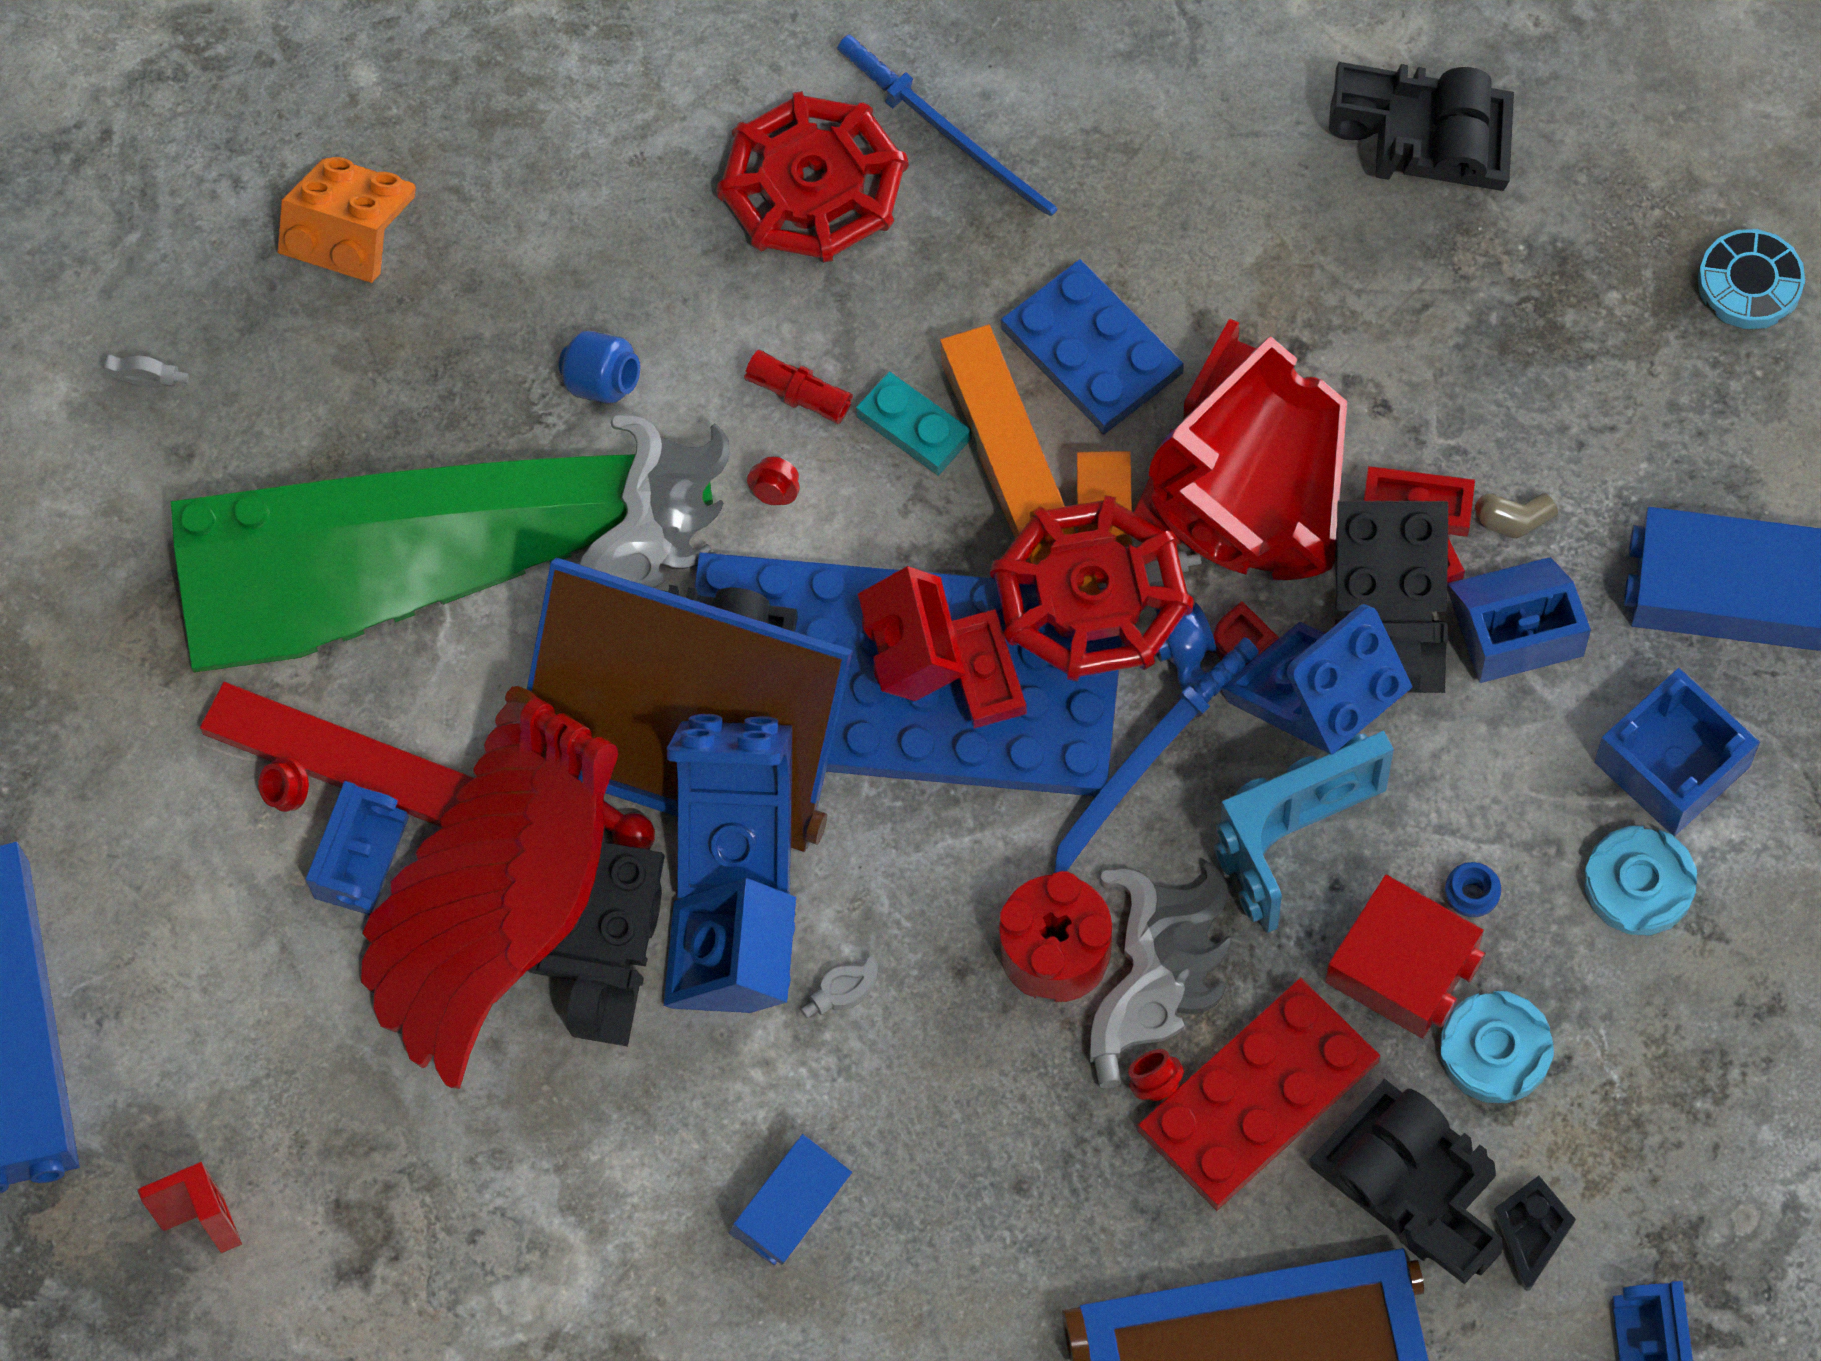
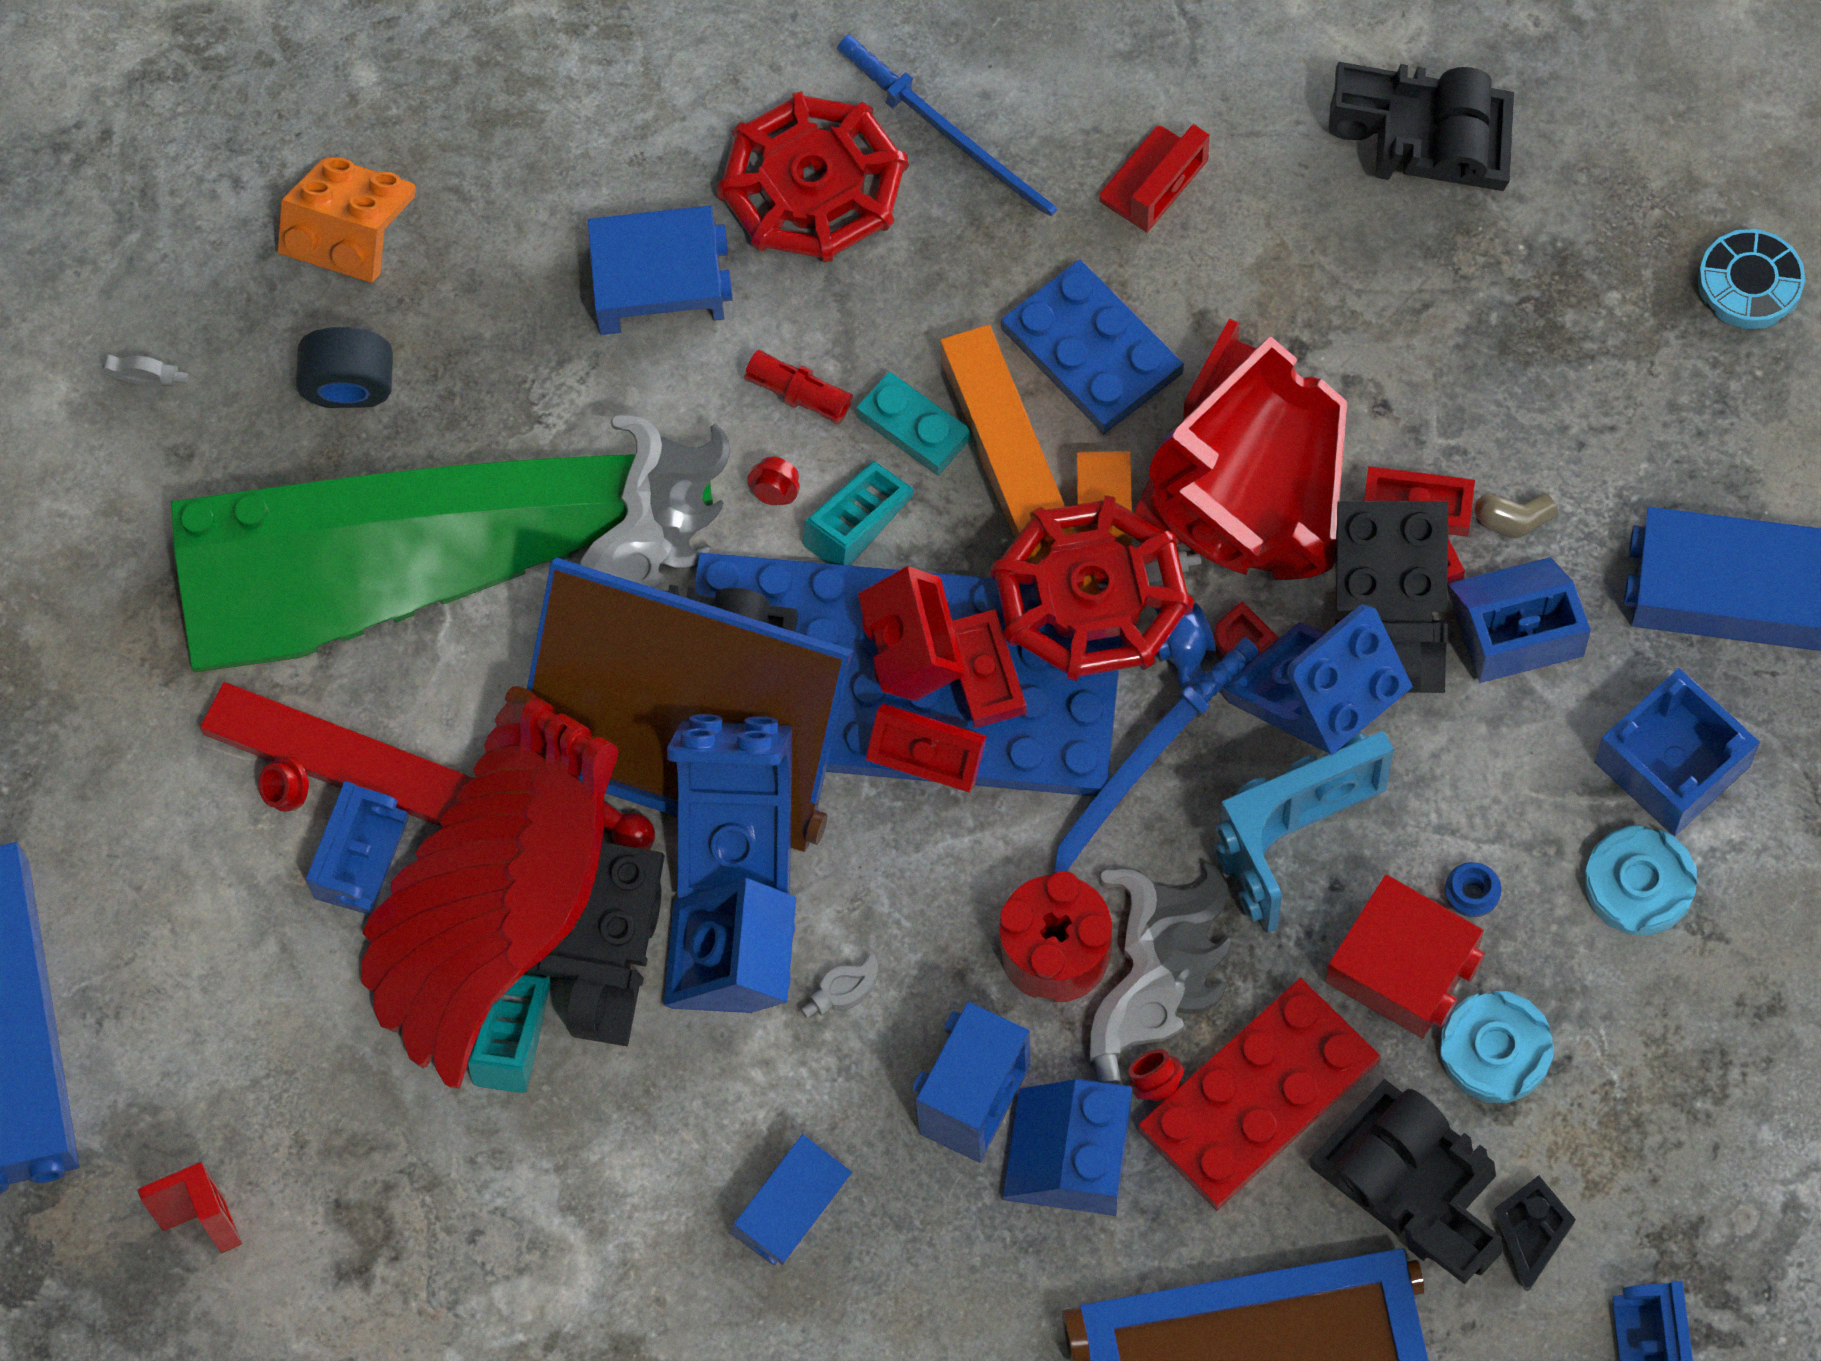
(344, 368): none -> black wheel
(507, 1065): none -> teal slope
(599, 367): blue head -> none
(657, 264): none -> blue panel
(838, 542): none -> teal slope
(926, 748): none -> red plate
(972, 1081): none -> blue container
(1069, 1146): none -> blue slope
(1156, 175): none -> red panel

